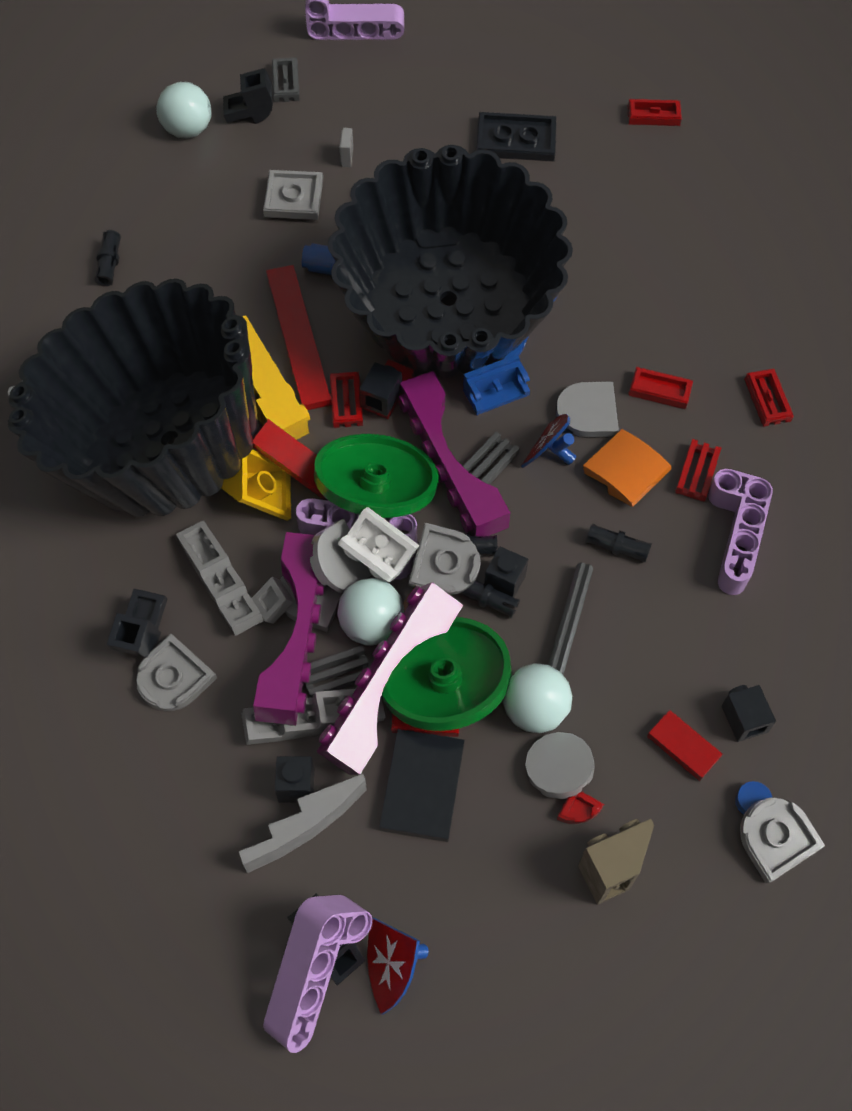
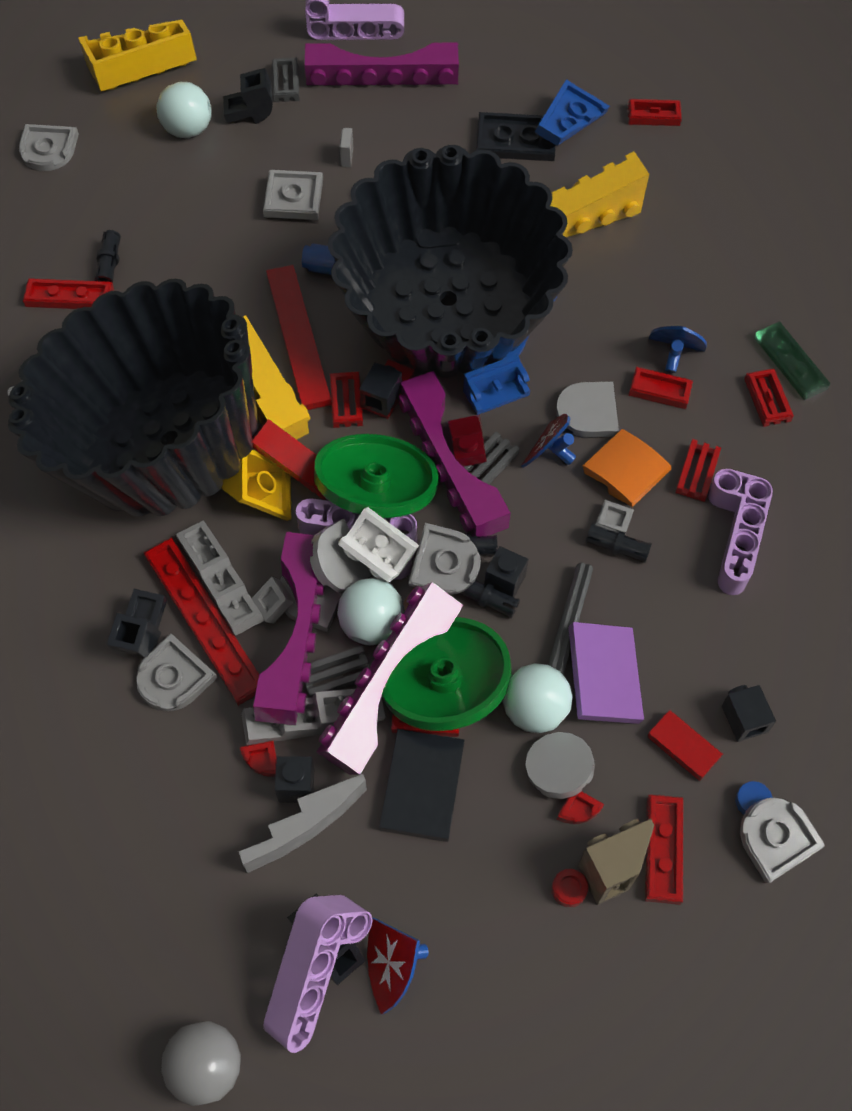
(47, 146): none -> light grey tile
(64, 293): none -> red tile
(137, 53): none -> yellow wedge
(201, 1063): none -> light grey piece
(204, 620): none -> red tile
(261, 758): none -> red tile
(428, 66): none -> magenta arch
(468, 440): none -> dark red slope
(569, 888): none -> red tile
(570, 113): none -> blue wing
(605, 197): none -> yellow wedge
(605, 673): none -> medium lavender tile
(614, 517): none -> light grey tile
(665, 850): none -> red tile
(678, 338): none -> blue shield
(792, 360): none -> clear green tile

